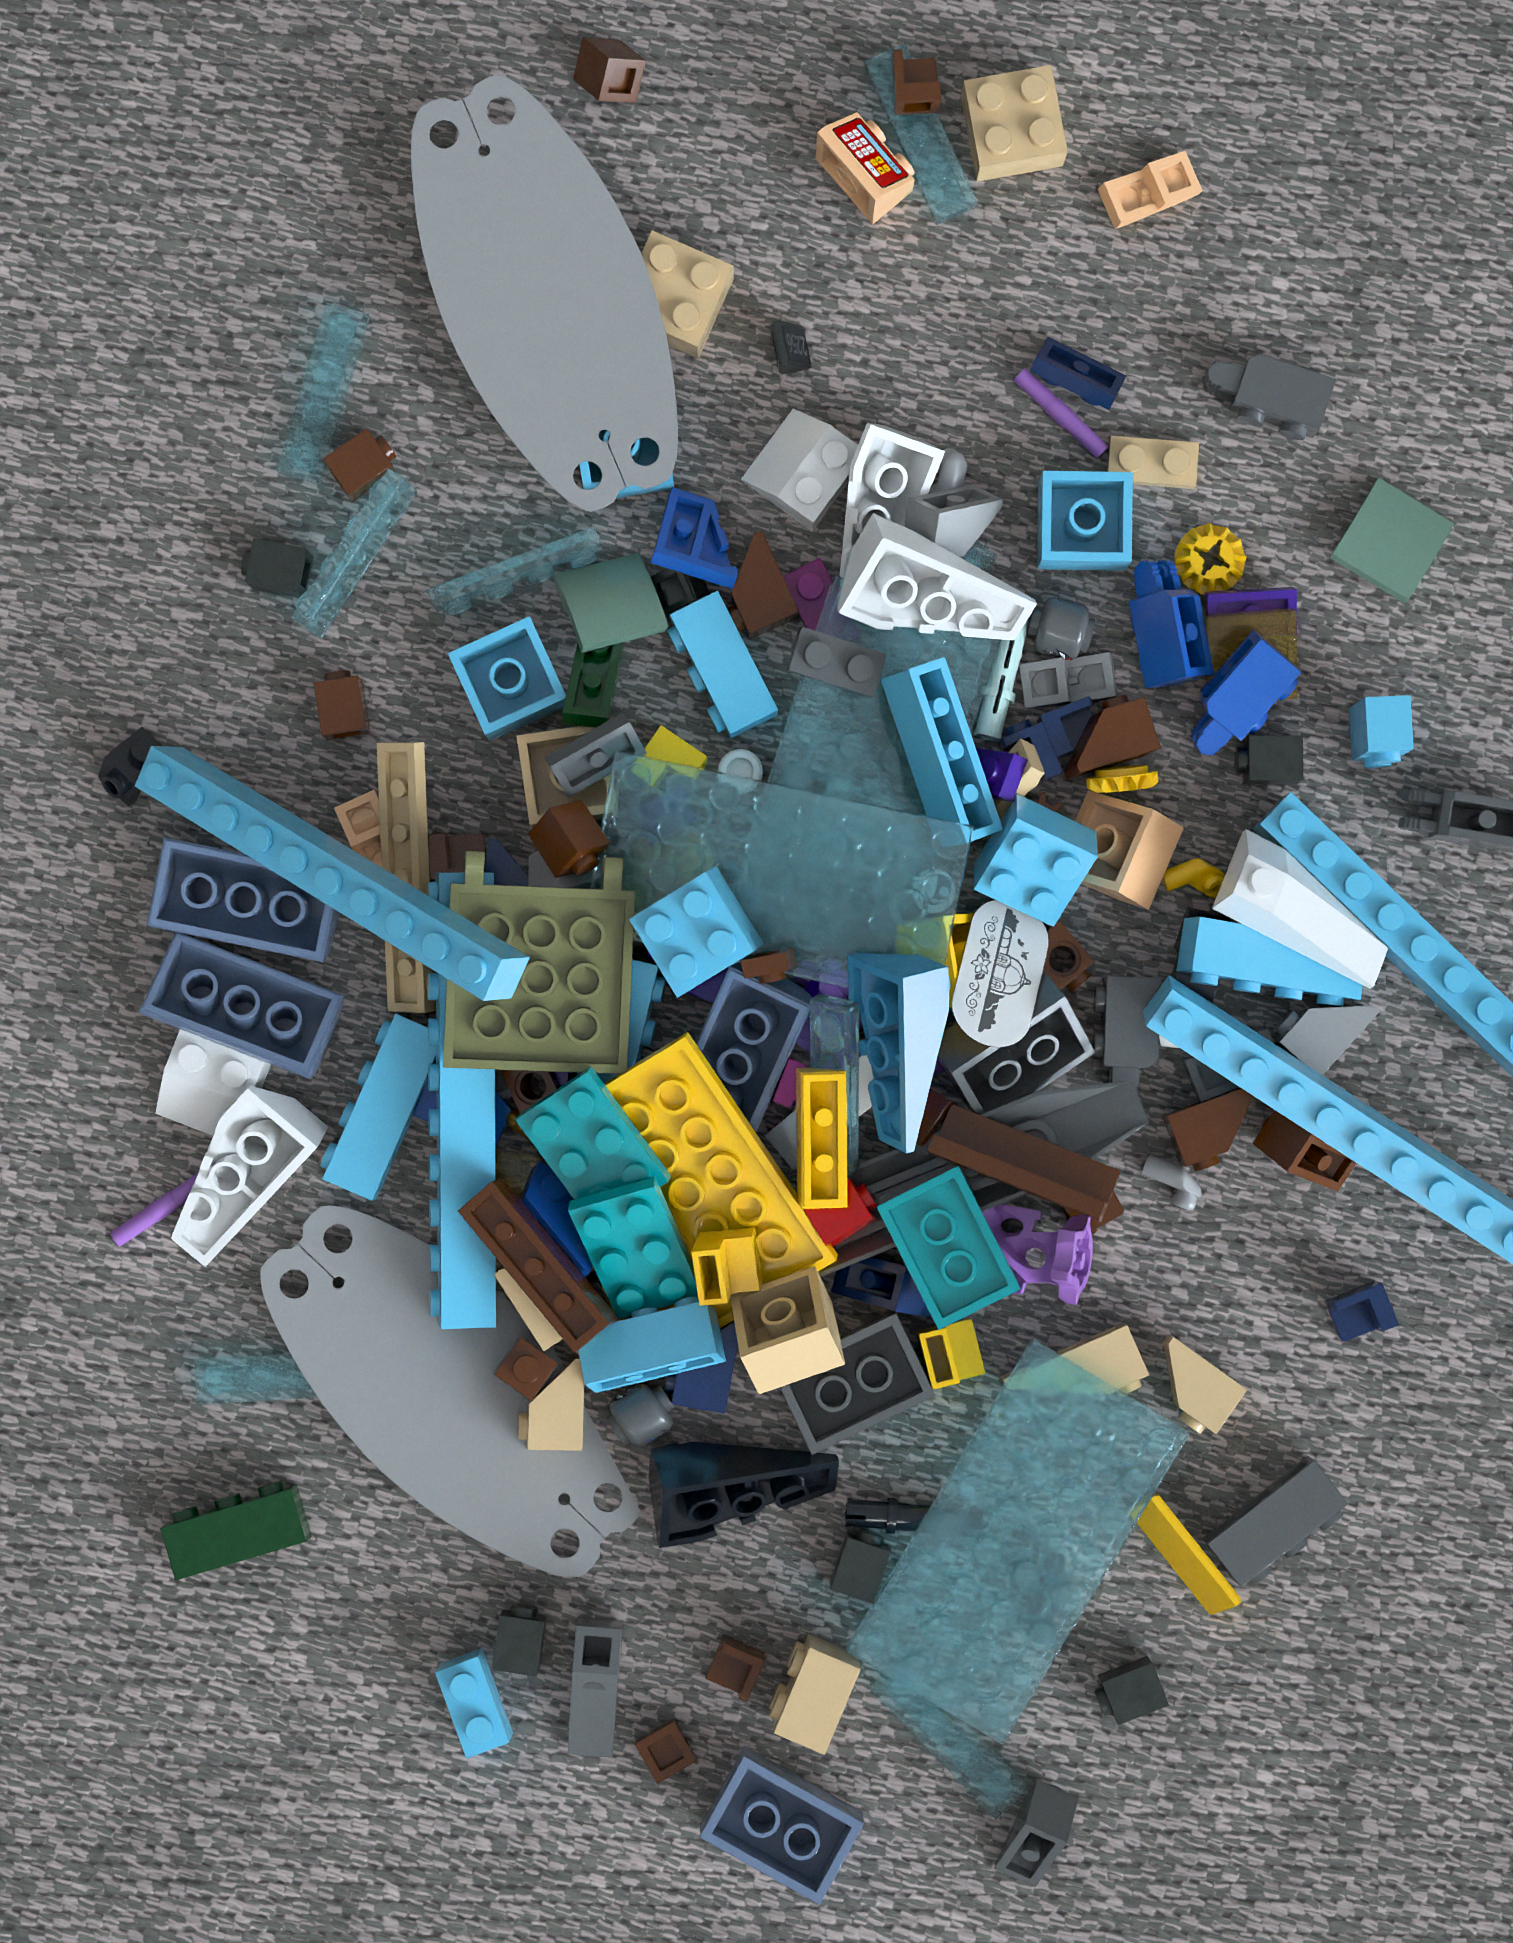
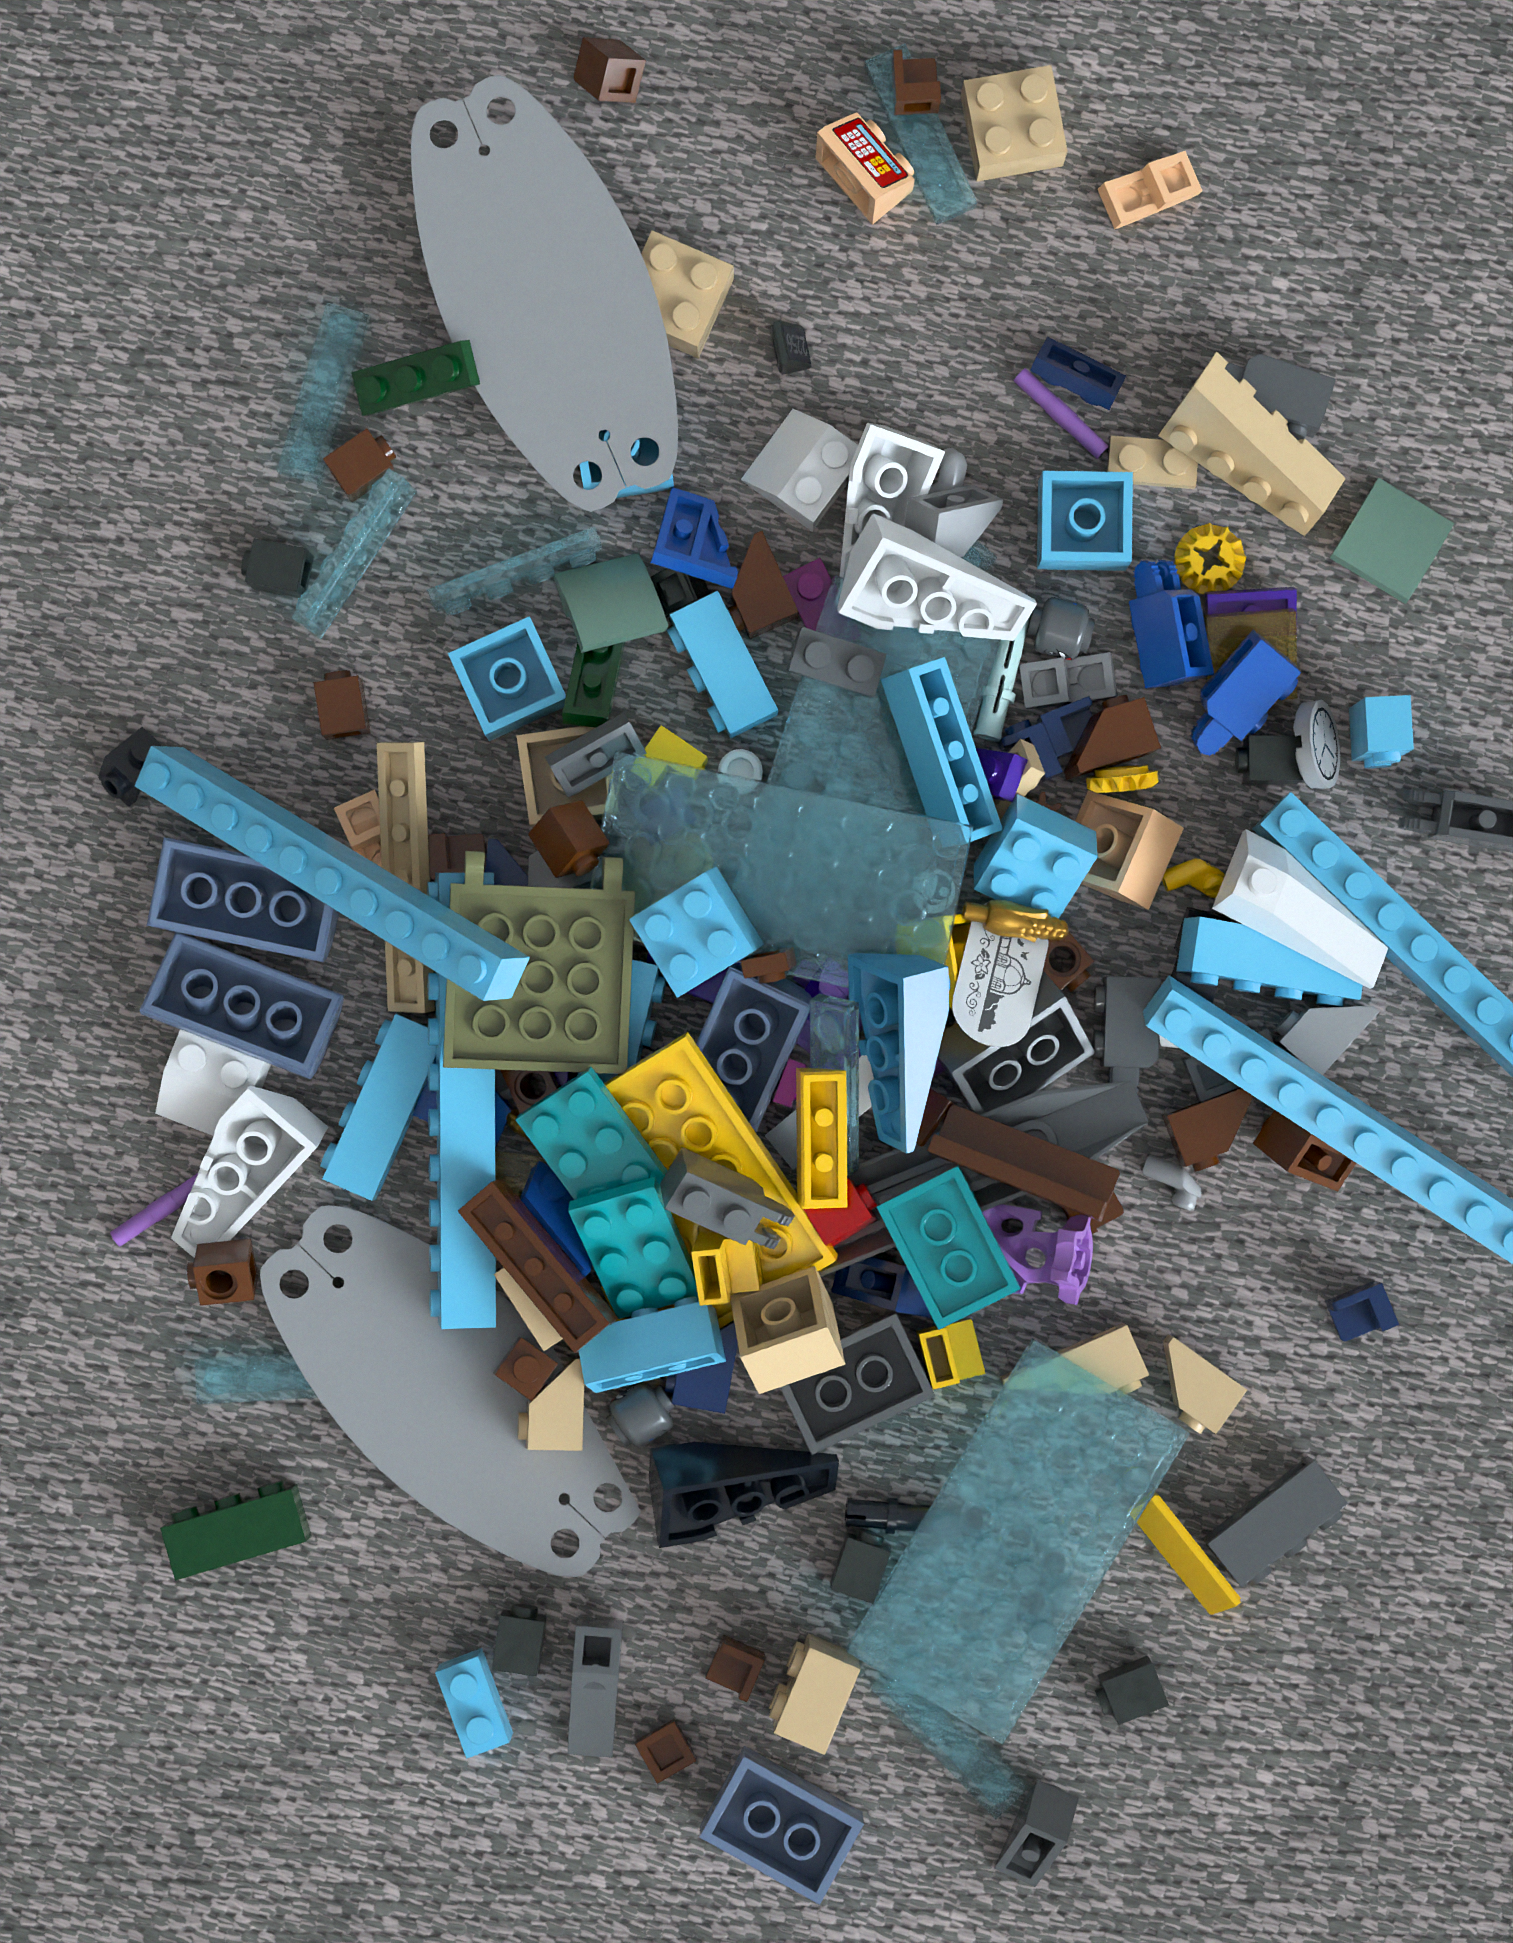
(229, 1256): none -> reddish brown brick
(416, 378): none -> dark green plate
(721, 1200): none -> dark grey hinge
(1015, 920): none -> pearl gold piece
(1251, 448): none -> tan wedge
(1320, 749): none -> light grey tile

